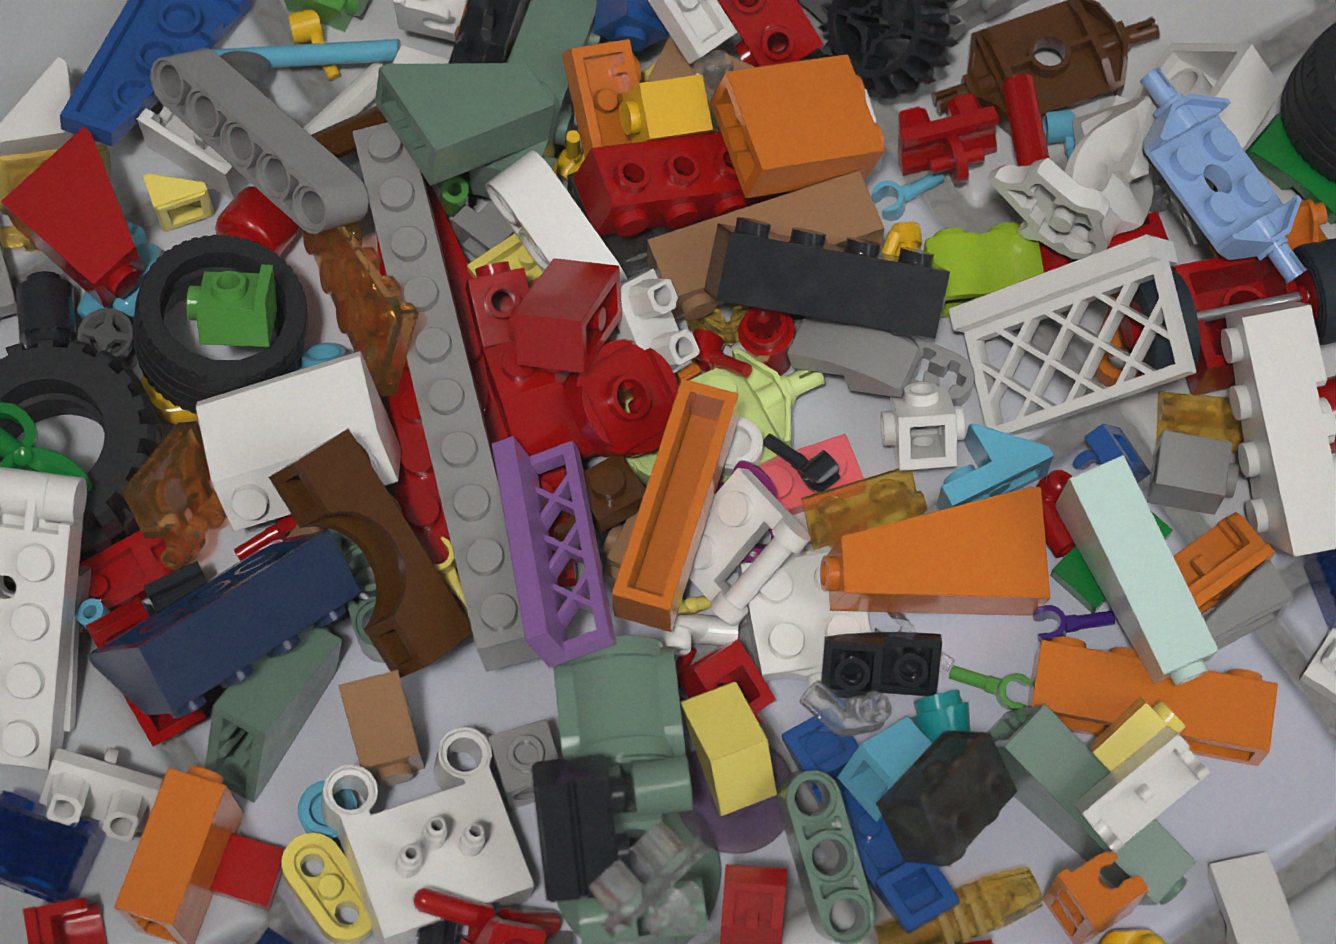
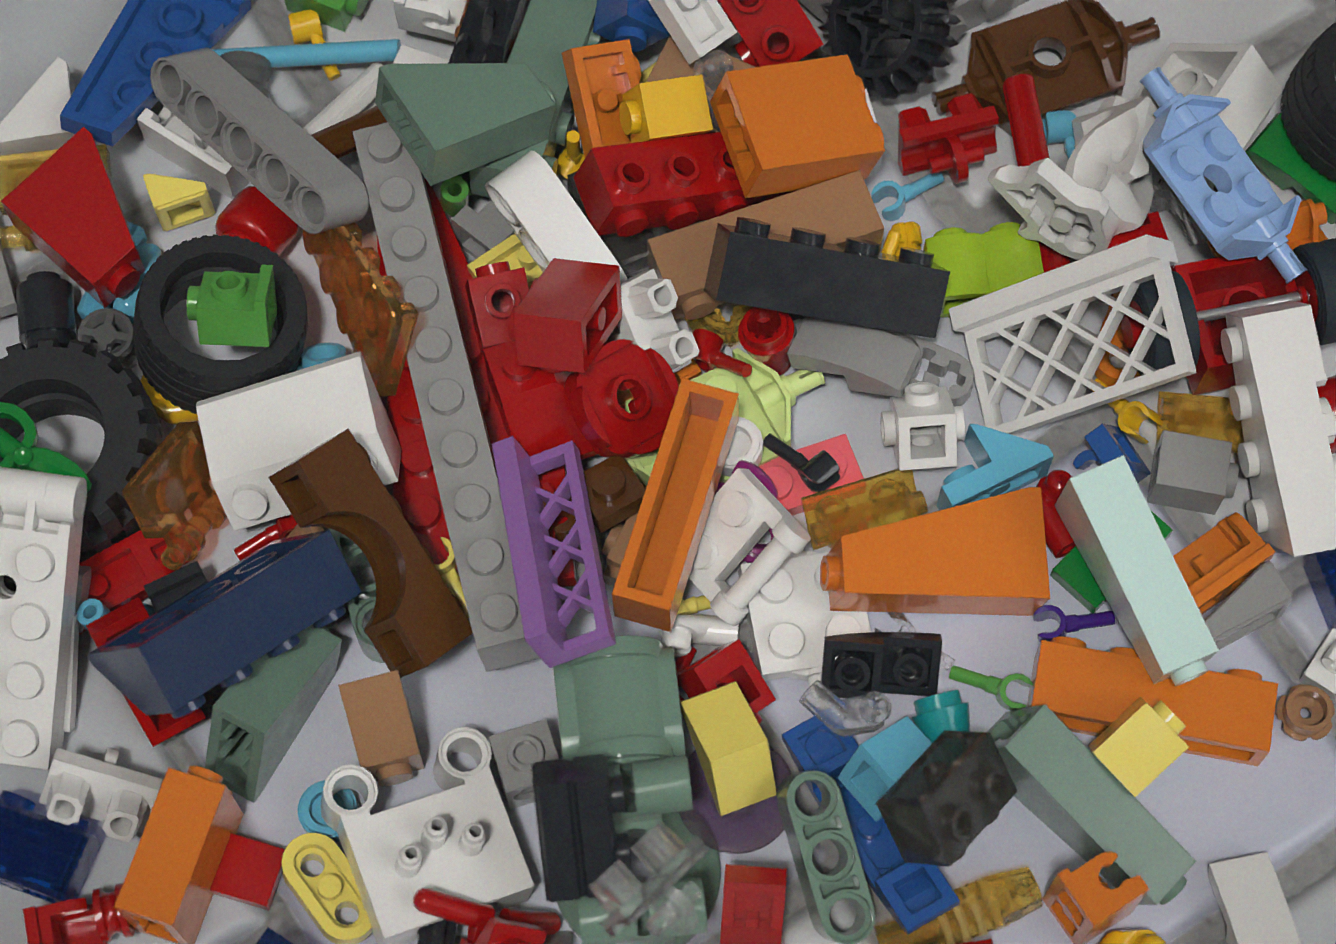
(107, 918): none -> red bush
(1132, 415): none -> yellow hand
(1141, 788): white hinge -> none
(1307, 698): none -> medium nougat plate

